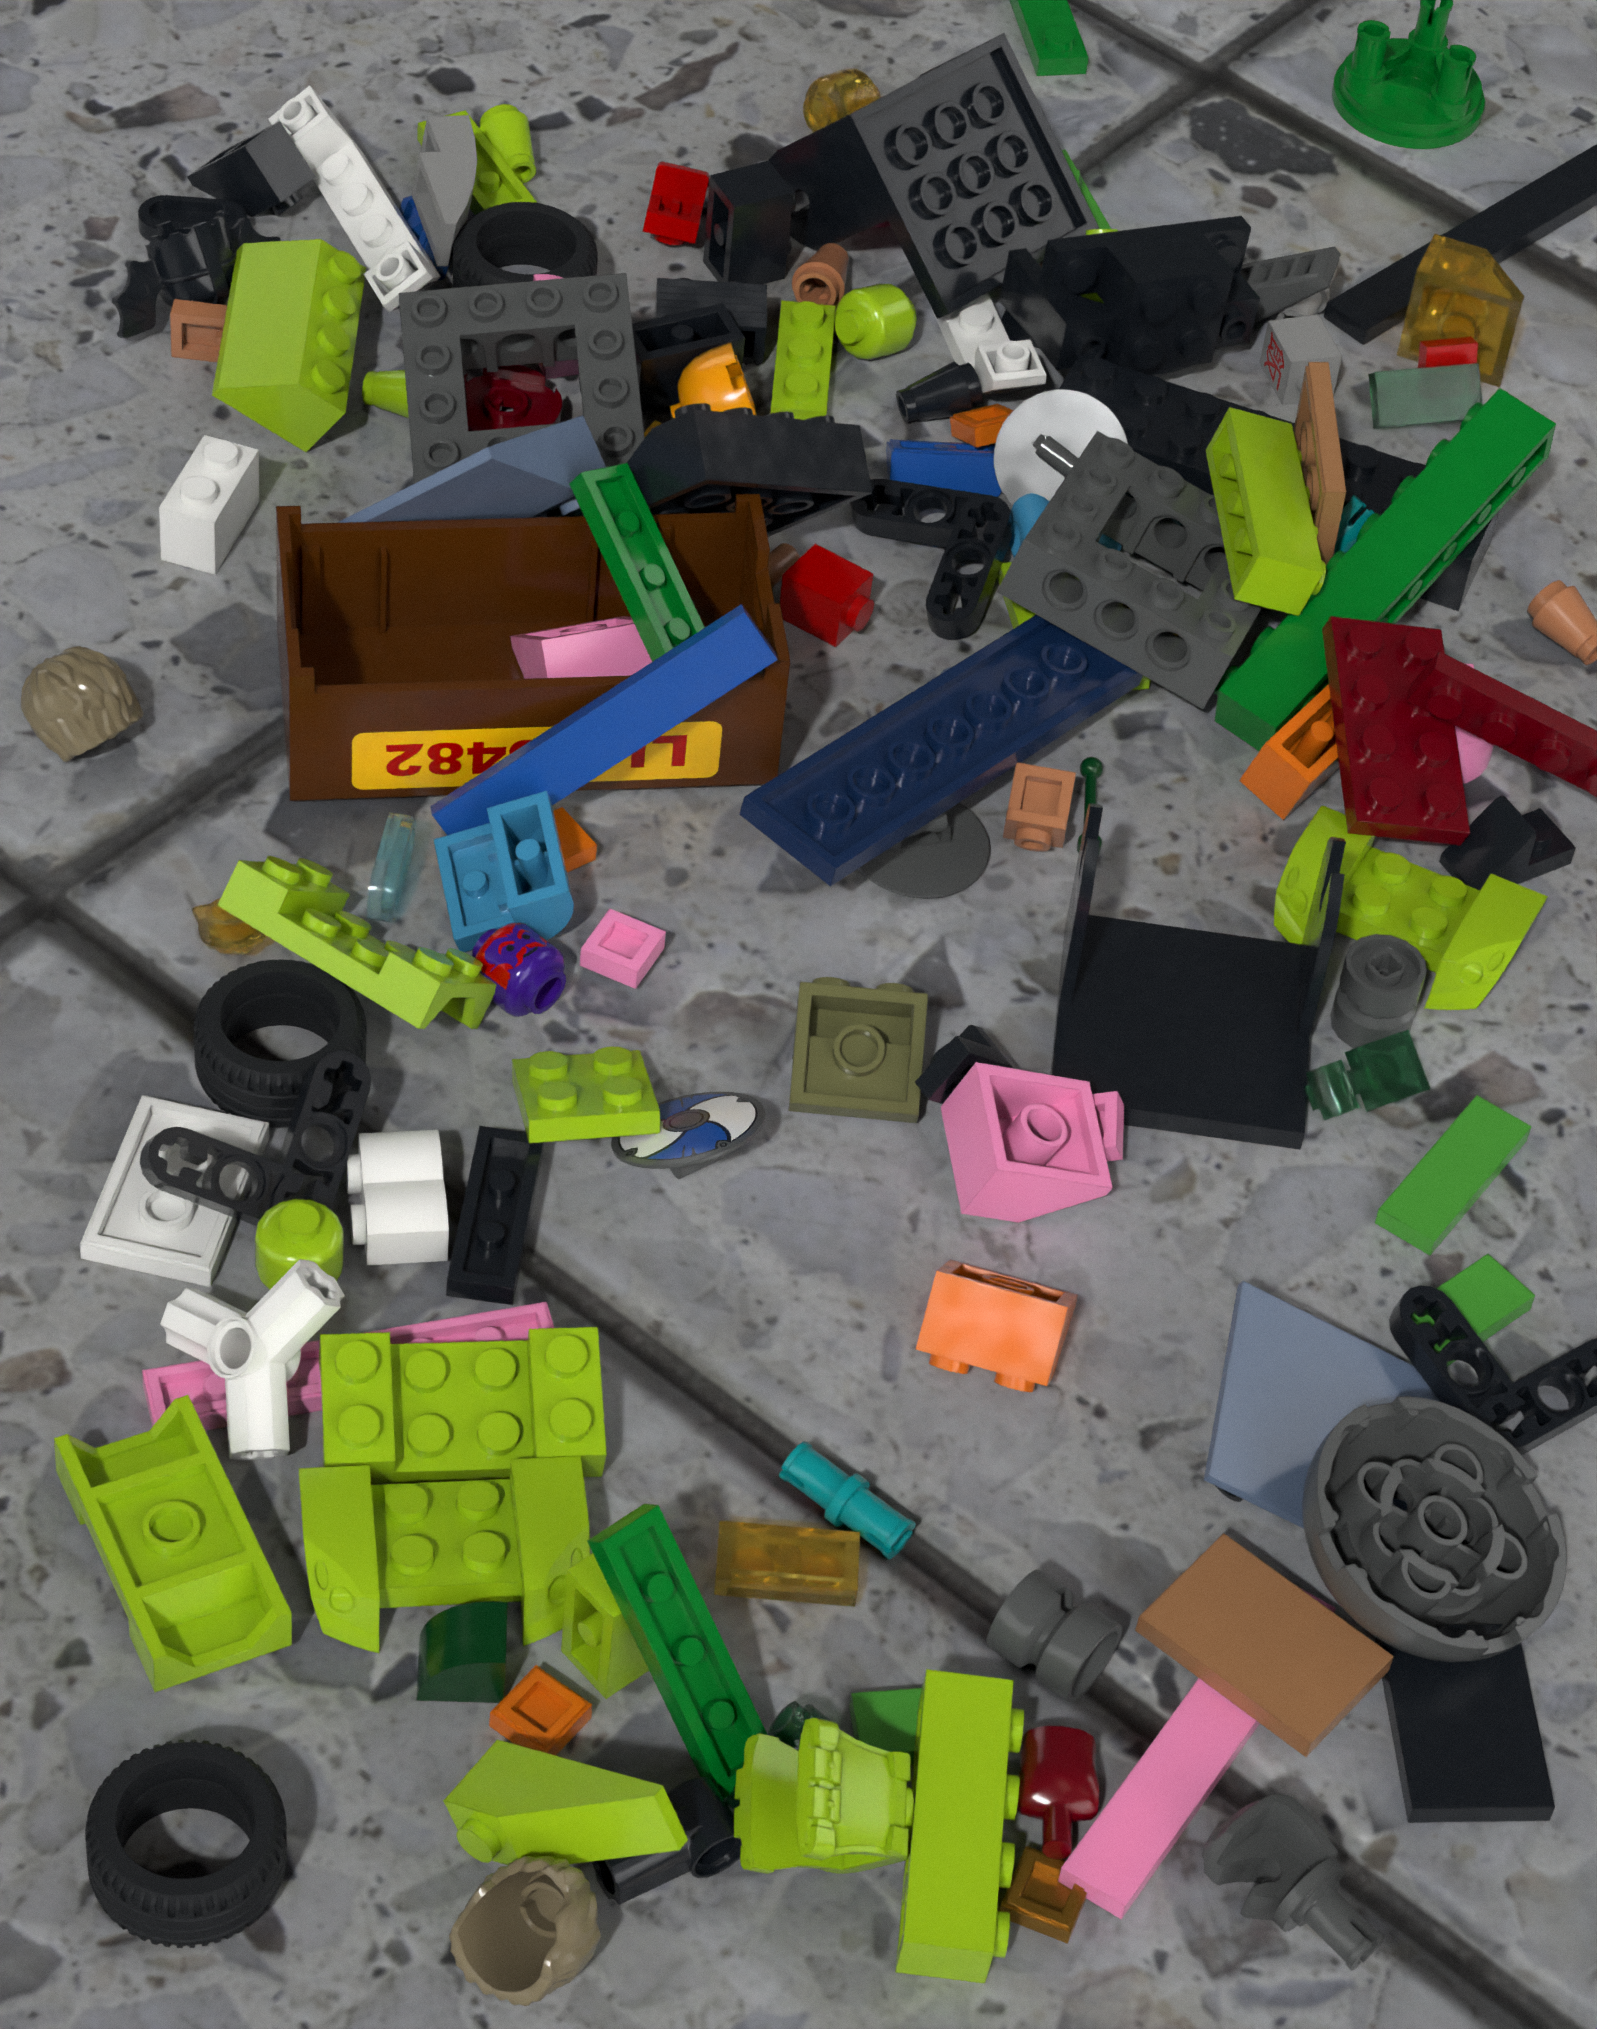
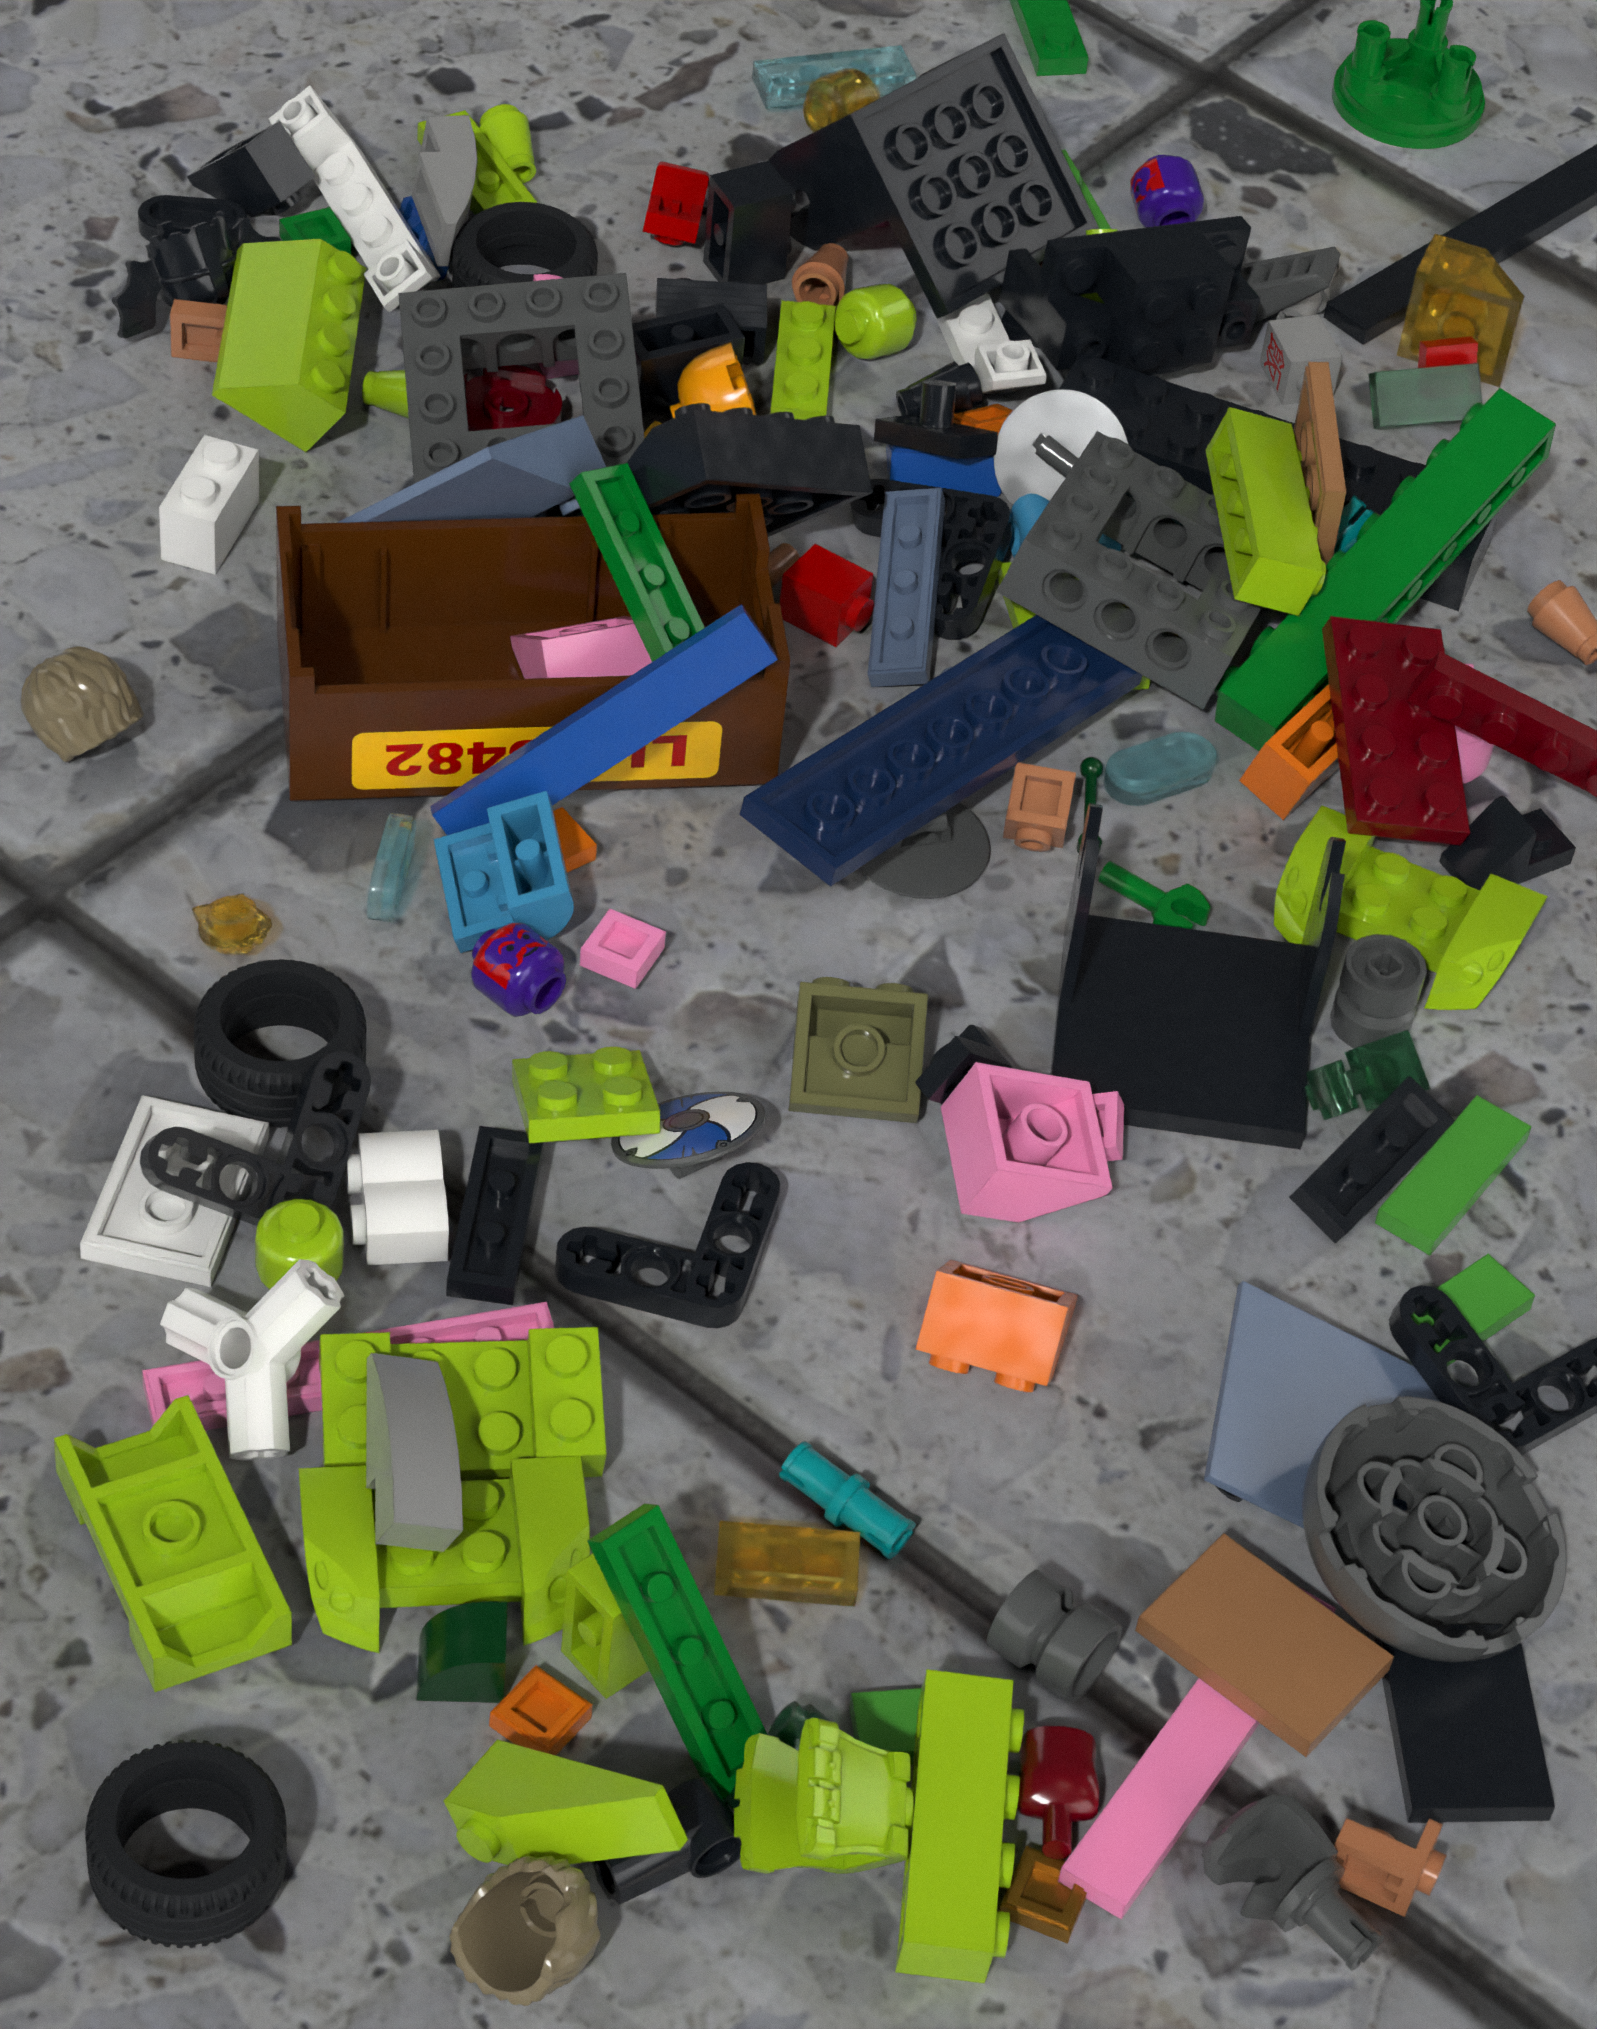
(306, 916): lime piece -> none
(316, 225): none -> green plate
(412, 1454): none -> light grey slope
(688, 1273): none -> black beam
(786, 80): none -> clear light blue plate
(906, 588): none -> sand blue tile
(935, 427): none -> black tile
(1159, 768): none -> clear light blue tile
(1164, 906): none -> green bar
(1166, 191): none -> dark purple head
(1372, 1159): none -> black plate
(1386, 1869): none -> nougat bracket

